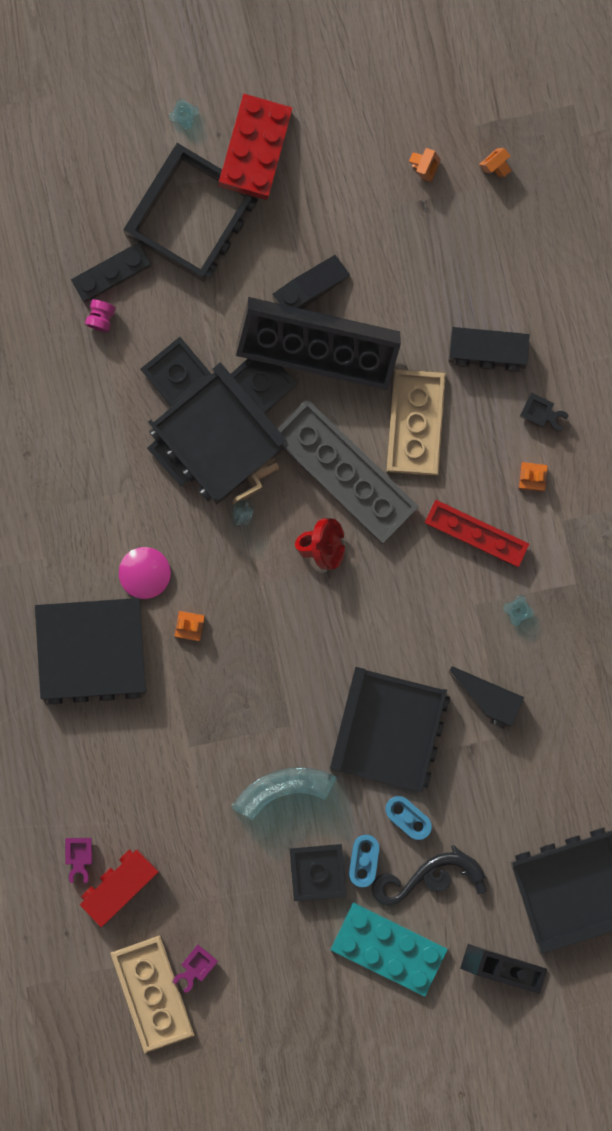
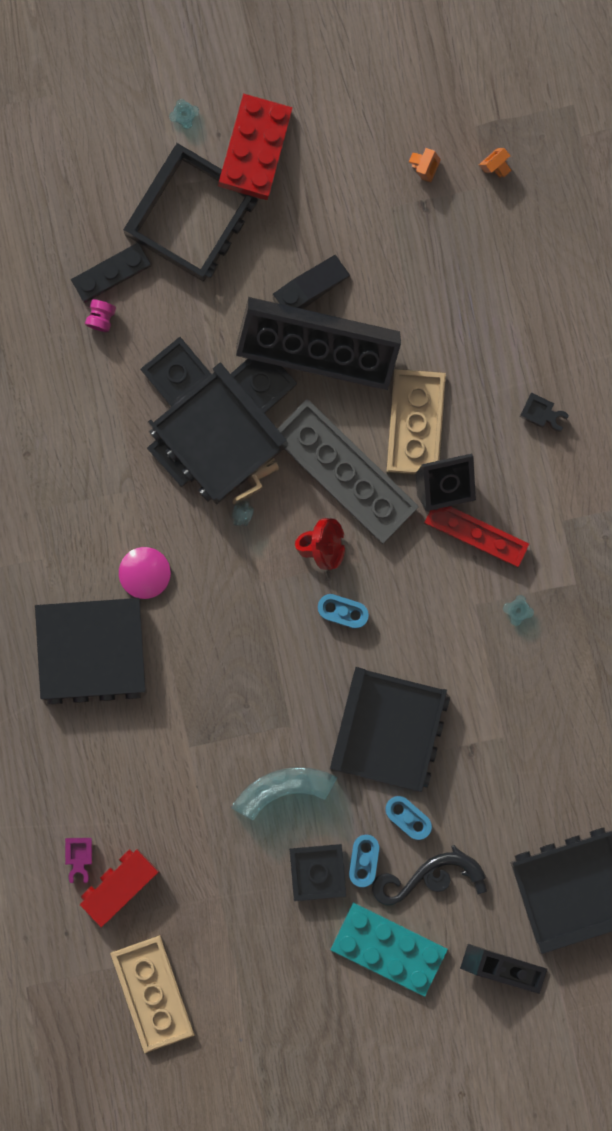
(189, 626): orange tile -> none
(197, 966): magenta plate -> none
(343, 610): none -> dark azure plate
(446, 482): none -> black slope
(488, 349): black brick -> none
(491, 699): black slope -> none
(533, 476): orange tile -> none

